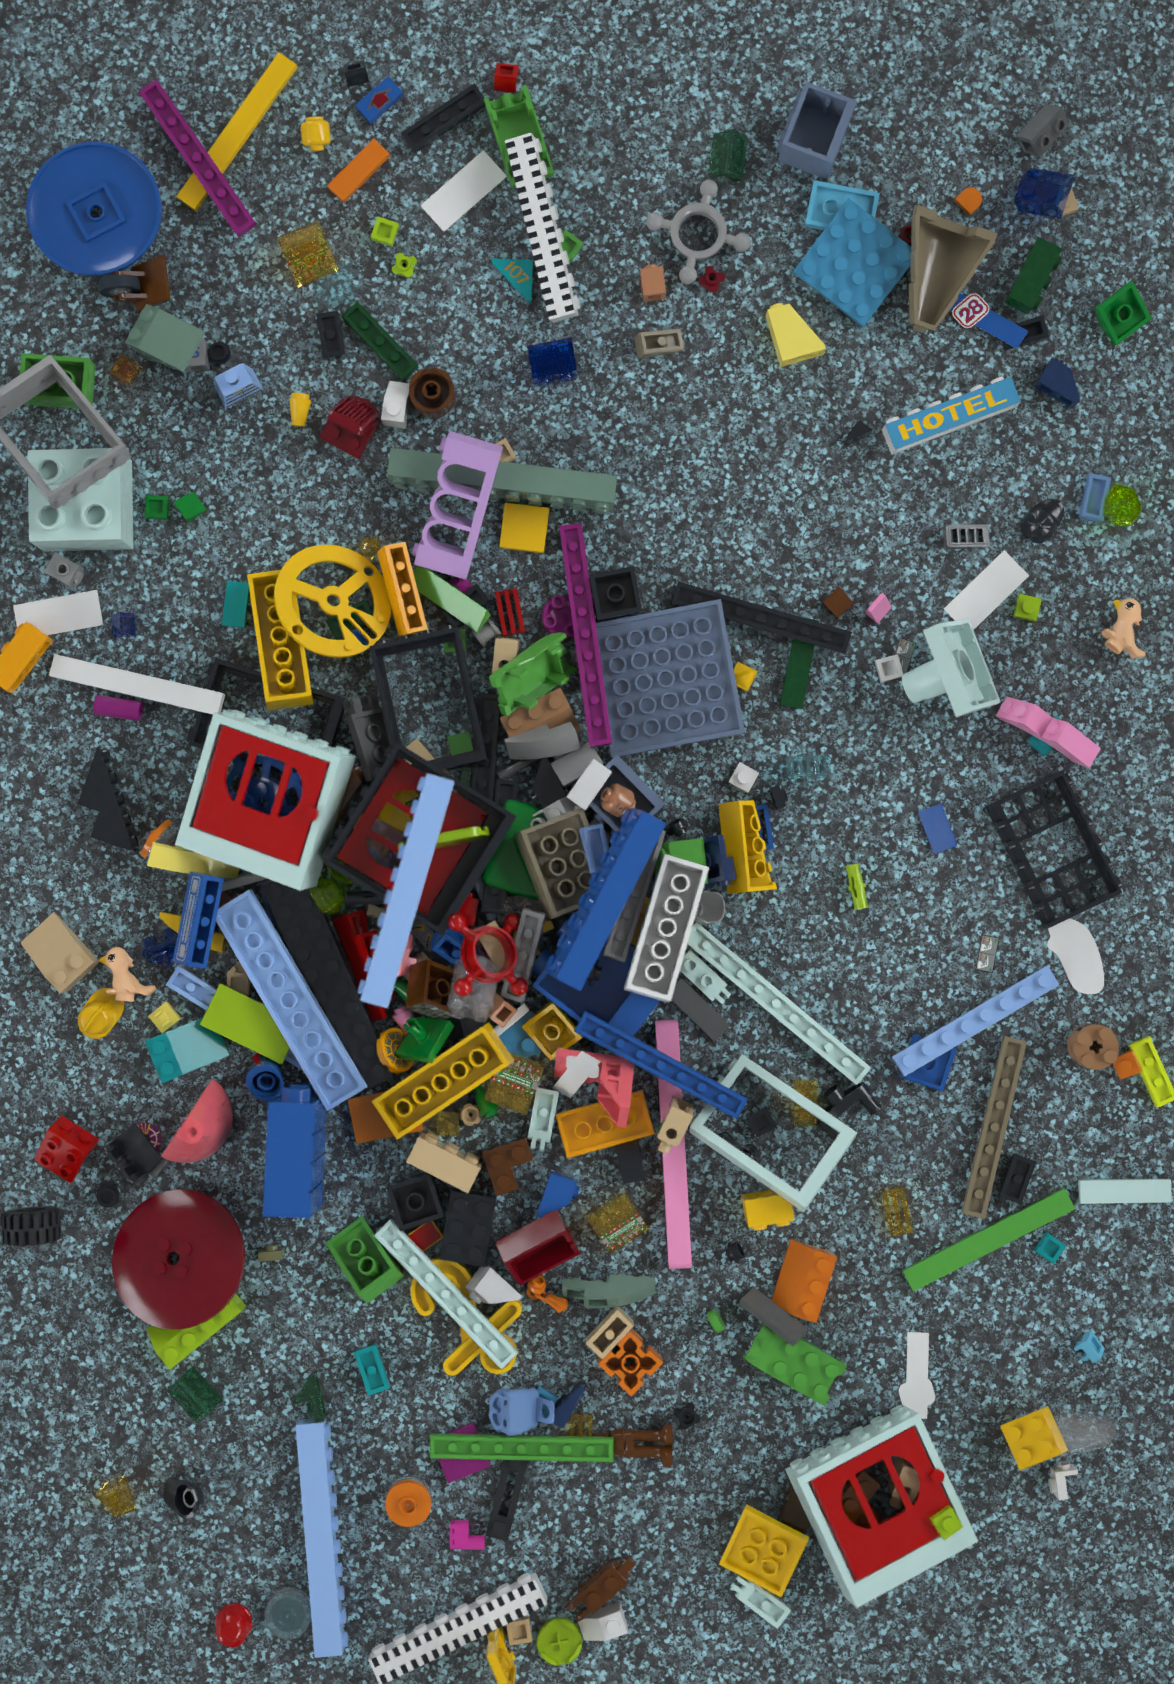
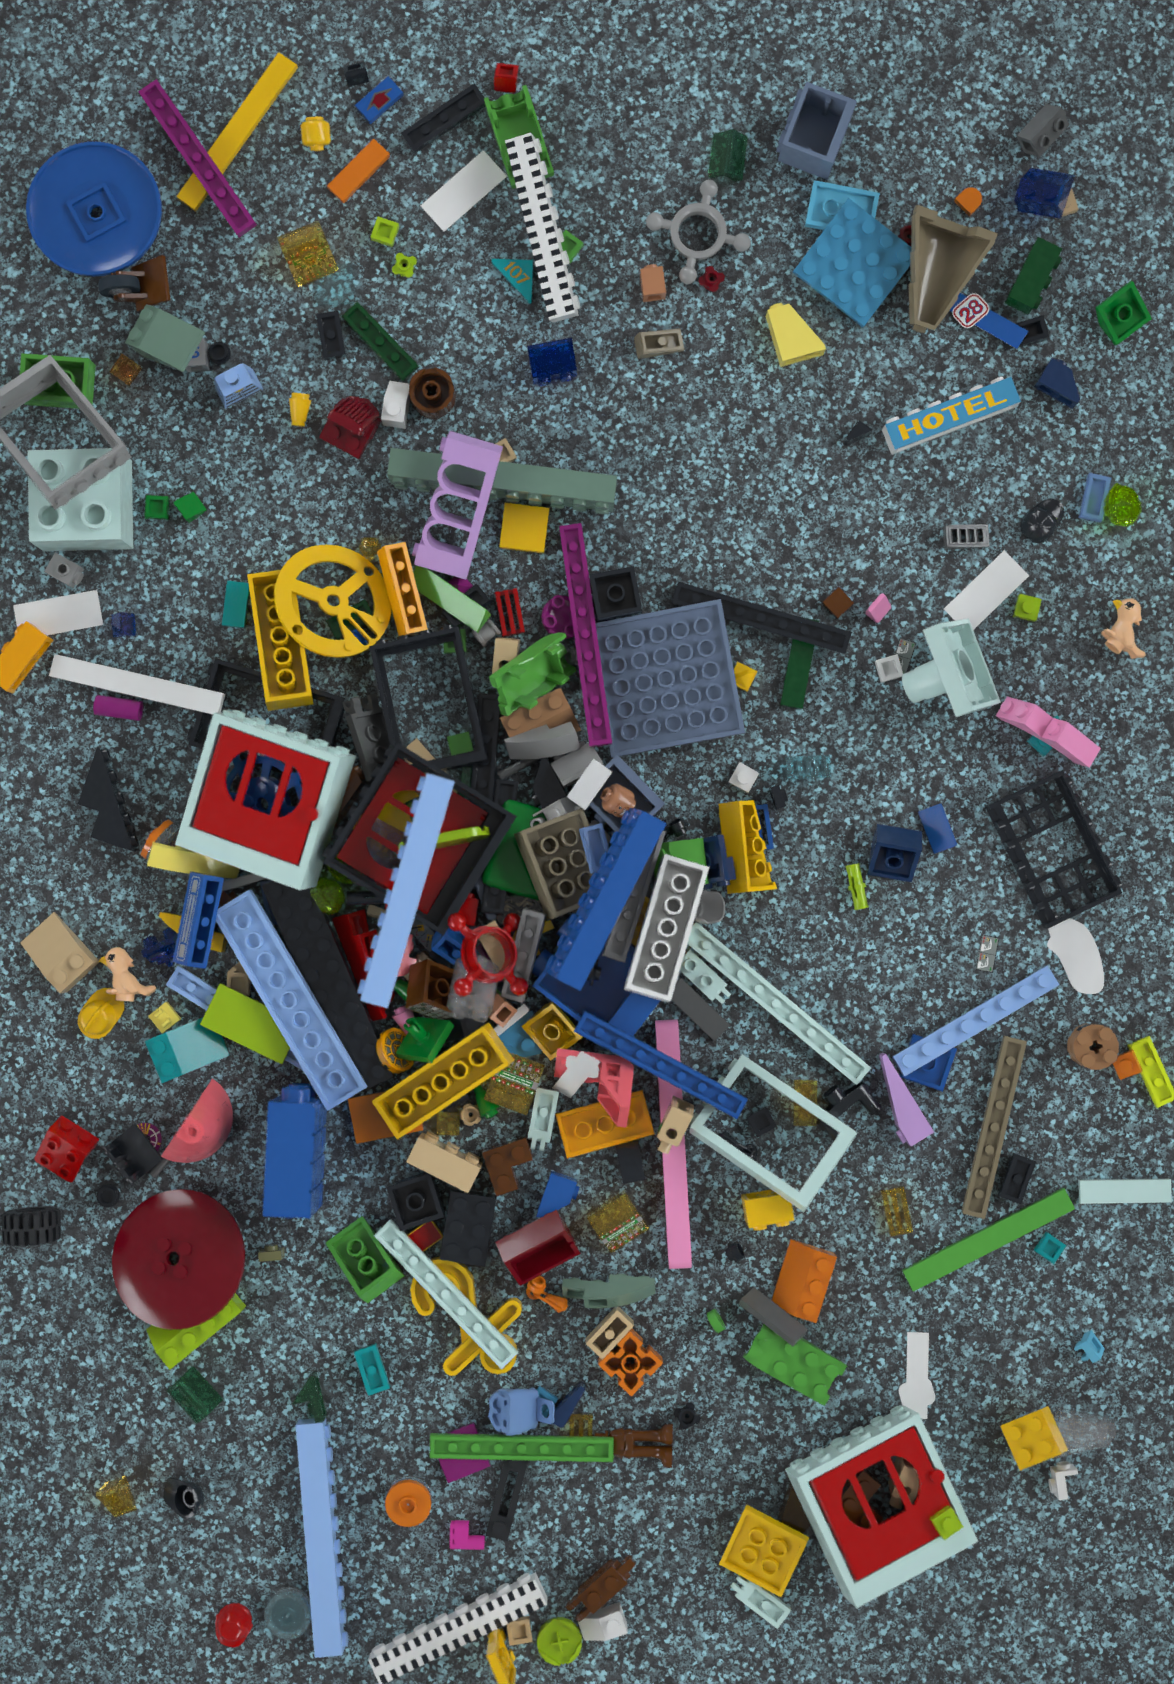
(265, 1078): blue hat -> none
(490, 1287): slope -> none
(895, 853): none -> dark blue slope
(907, 1115): none -> lavender slope

